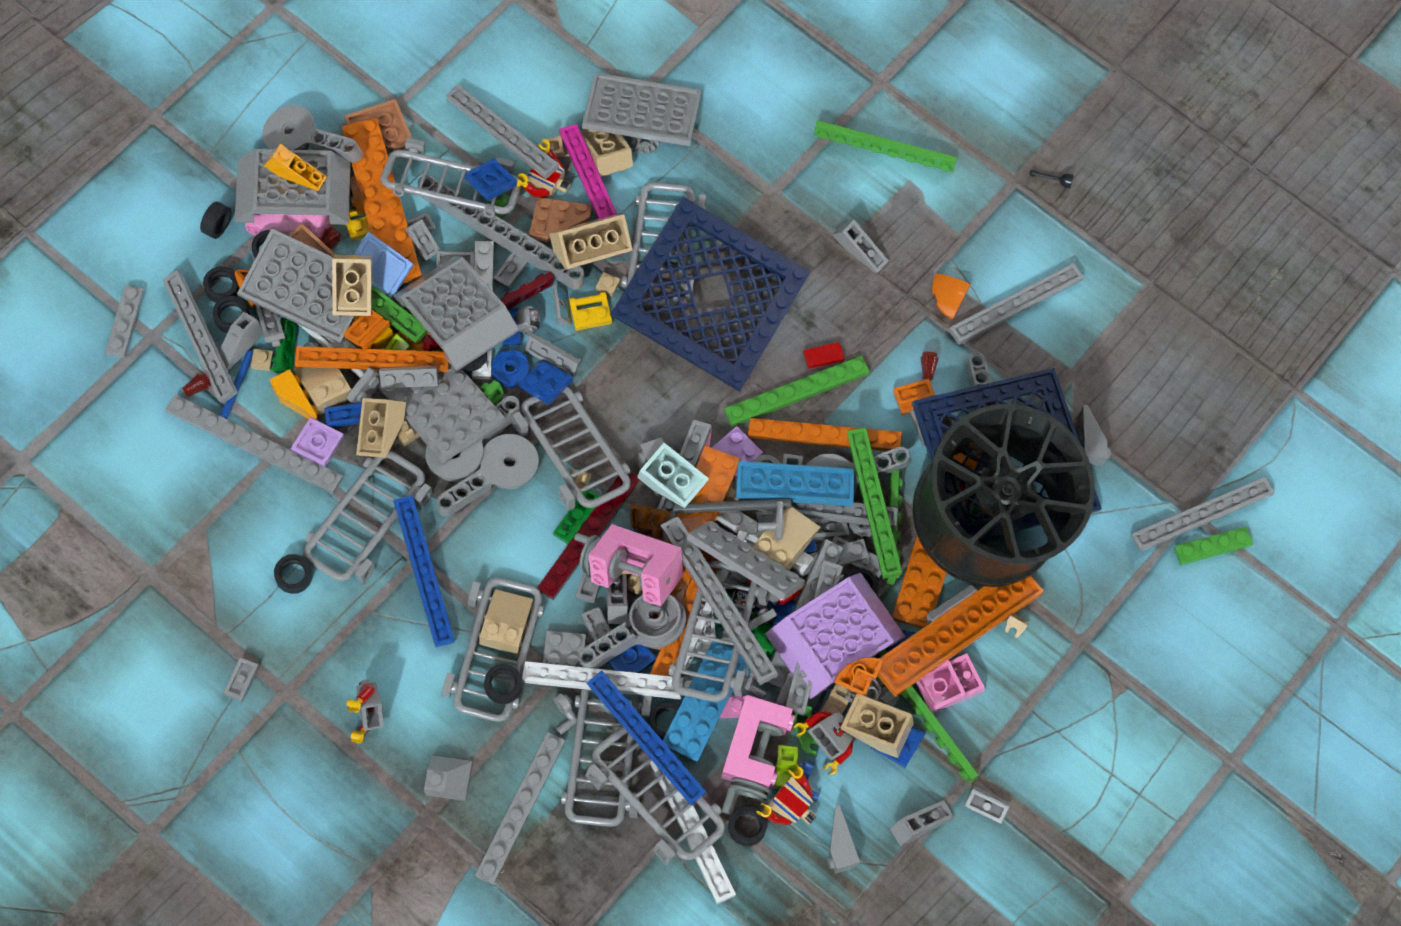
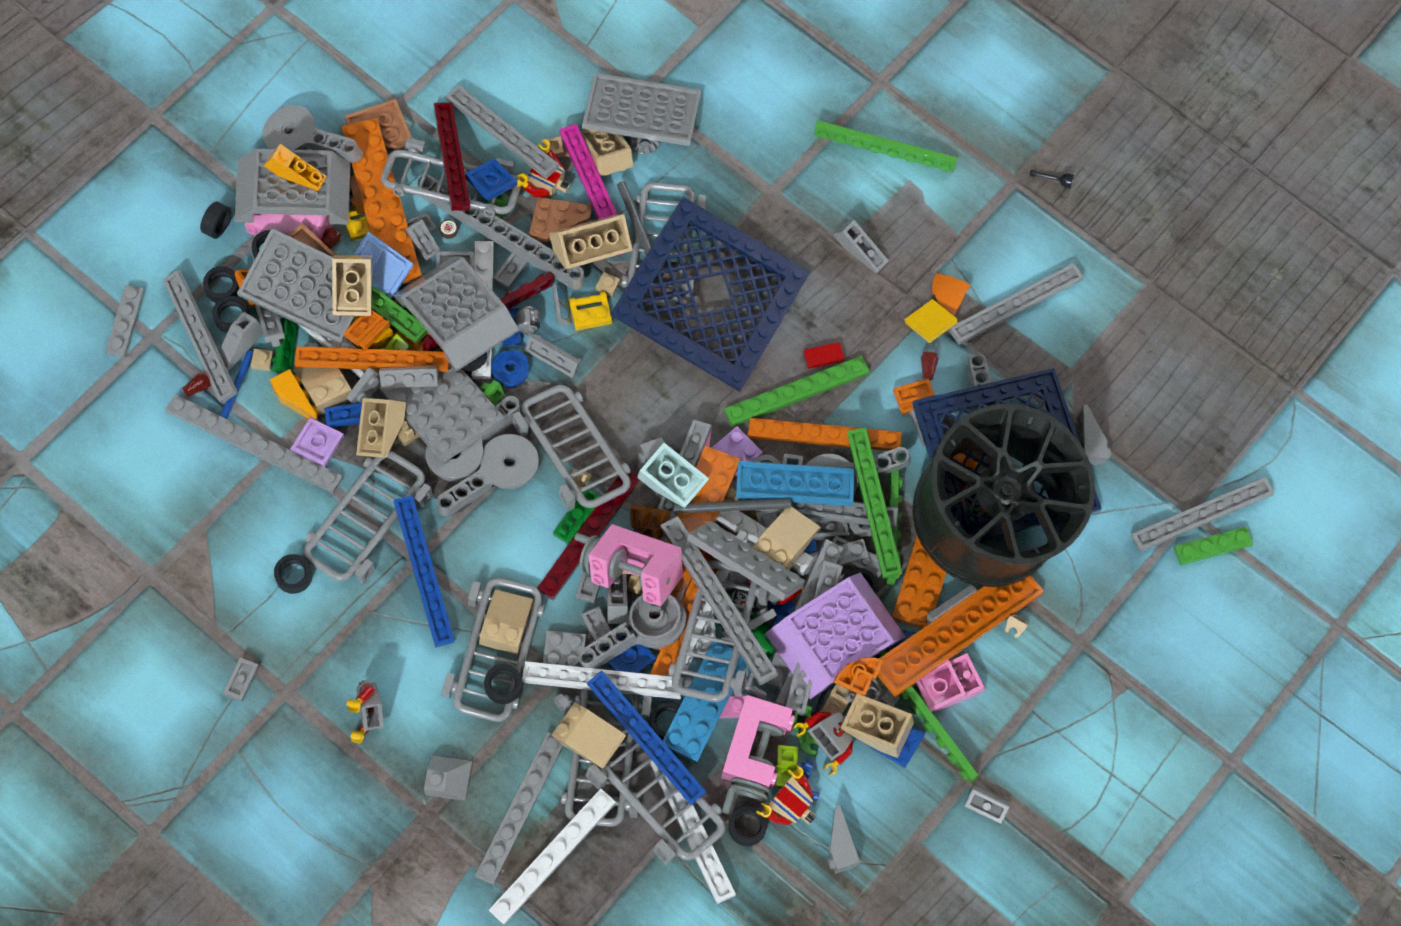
(448, 228): none -> tile
(451, 157): none -> dark red plate
(546, 382): blue plate -> none
(552, 856): none -> white plate
(588, 735): none -> tan slope
(635, 218): none -> dark grey piece
(777, 525): light grey piece -> none
(921, 822): light grey slope -> none
(931, 321): none -> yellow tile

